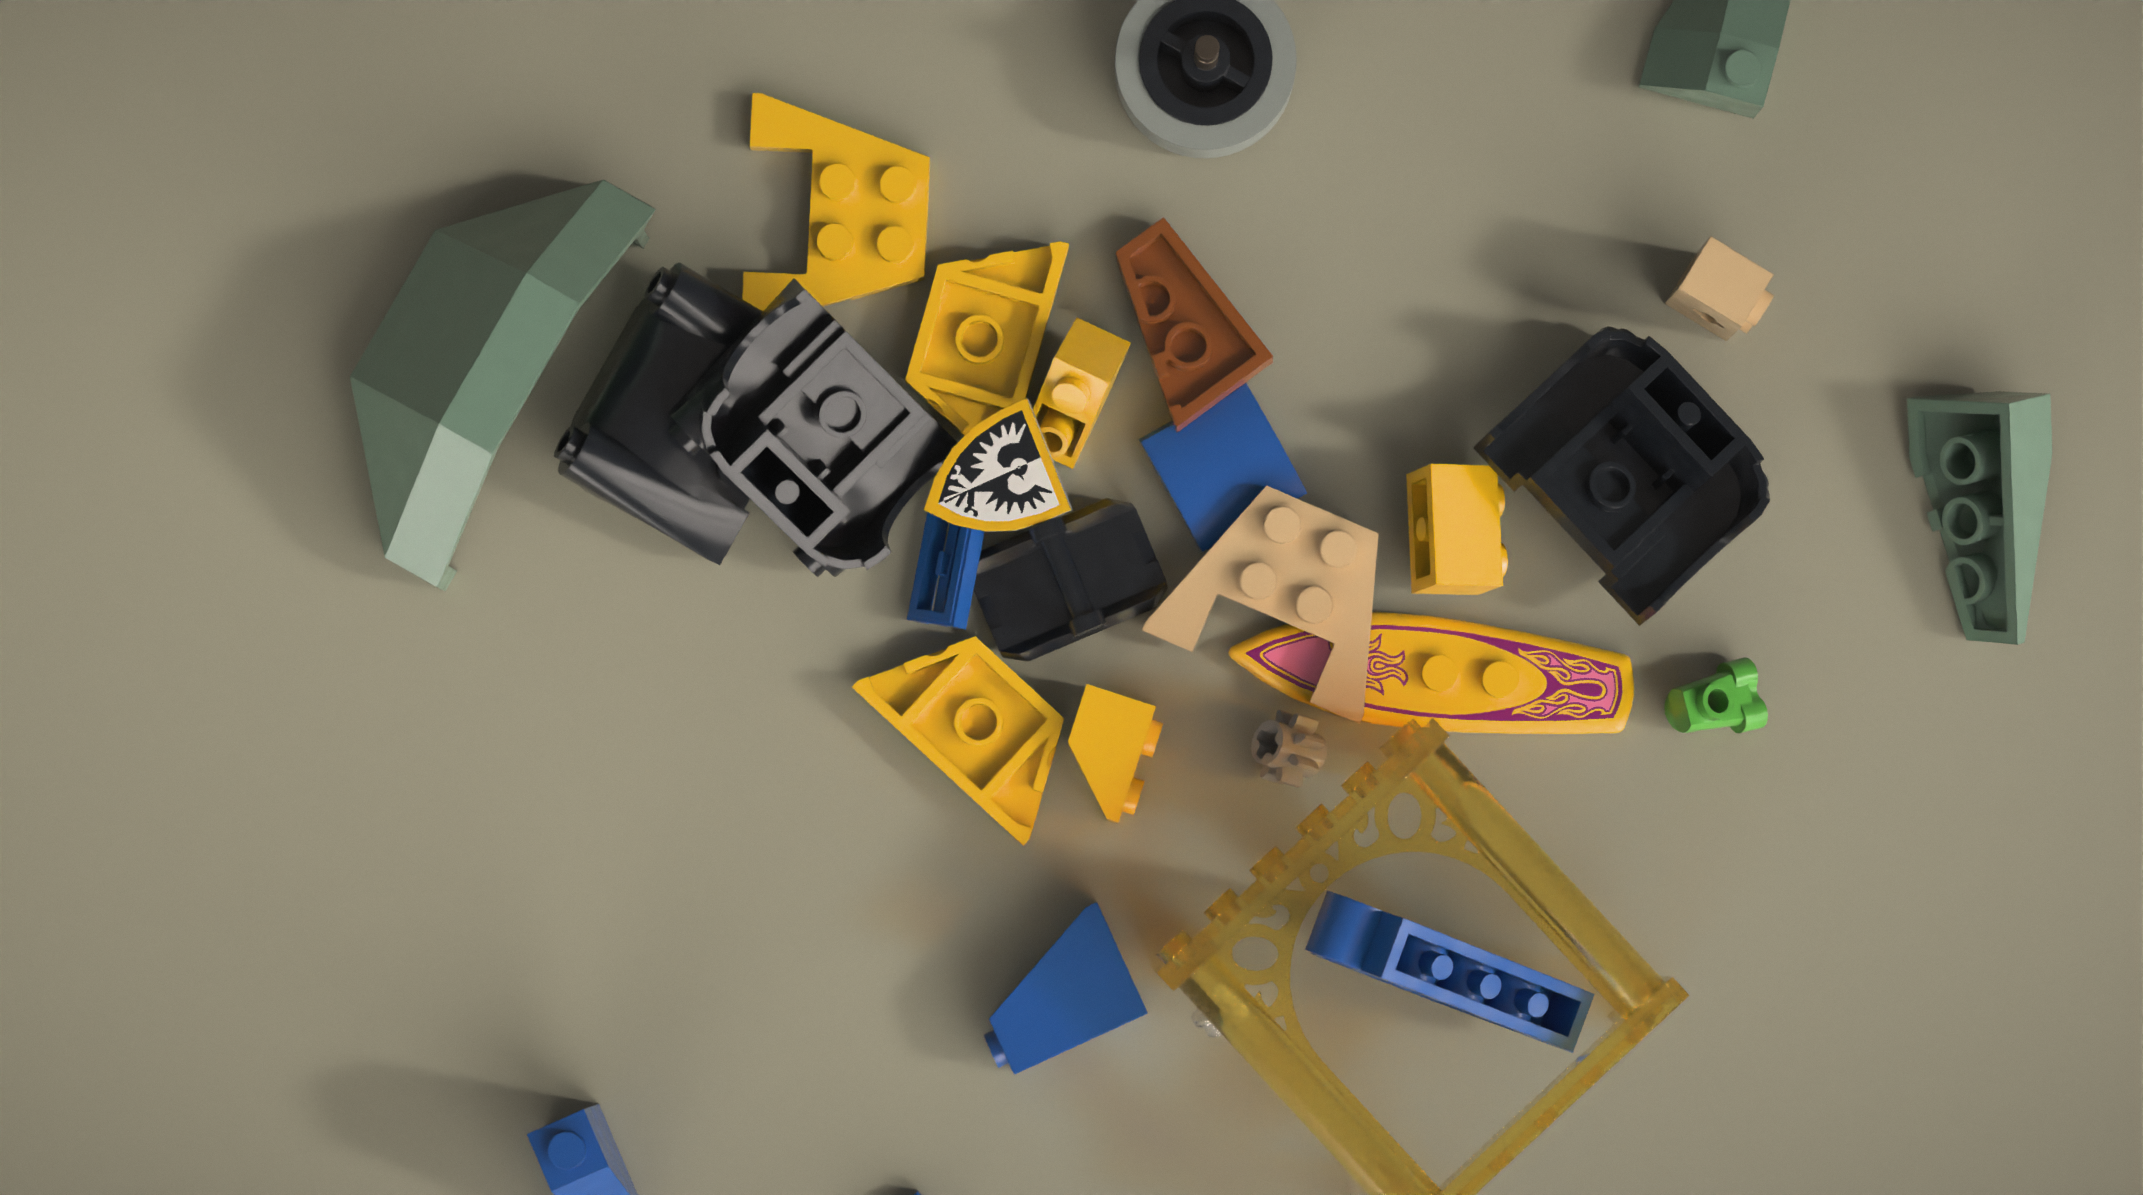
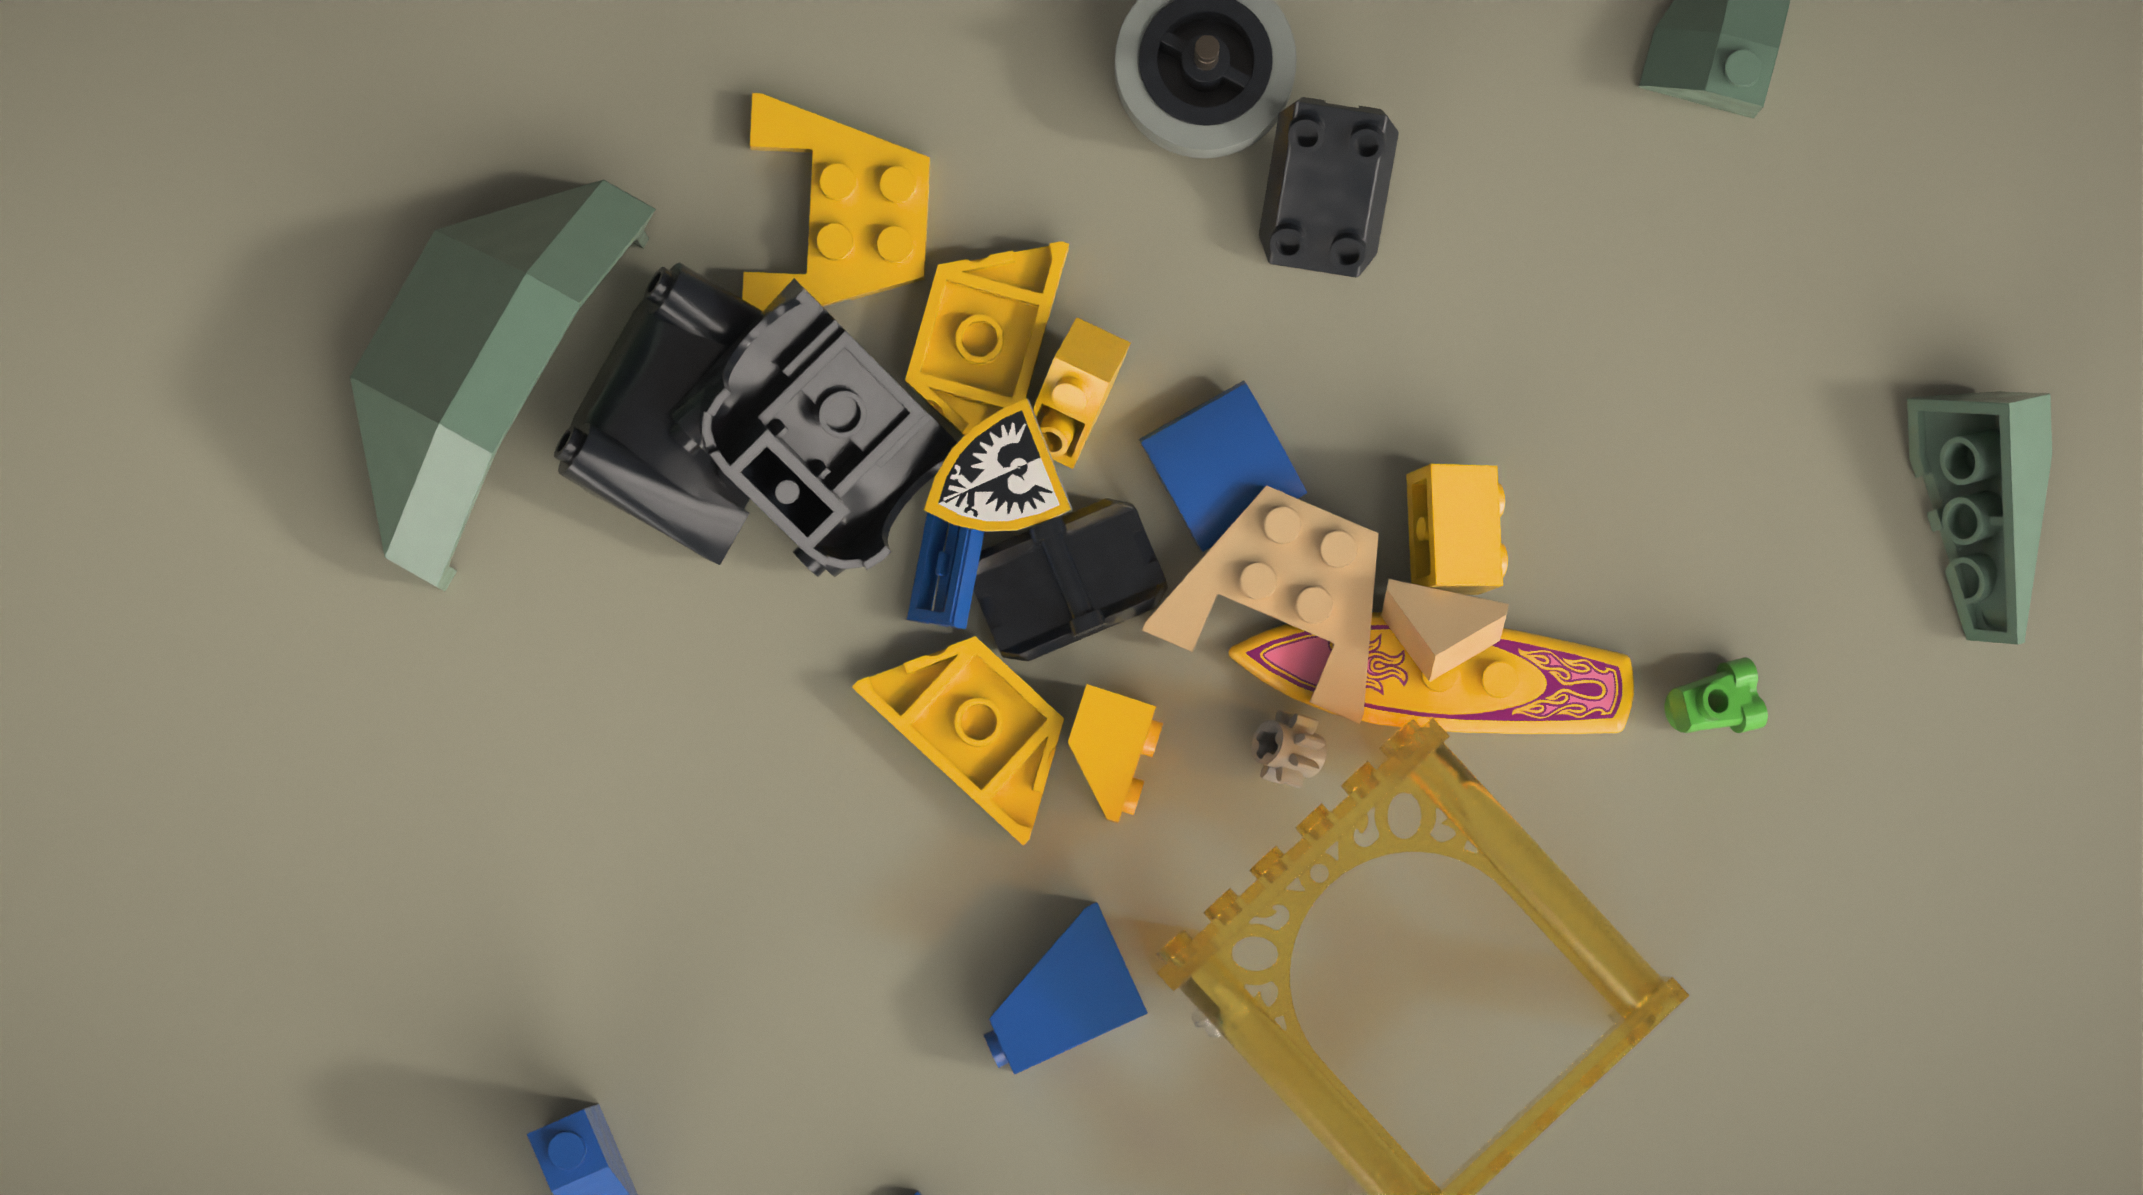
(1188, 324): dark orange wing -> none
(1327, 187): none -> black shield
(1441, 625): none -> tan slope
(1448, 971): blue brick -> none
(1632, 466): black piece -> none
(1722, 290): tan brick -> none

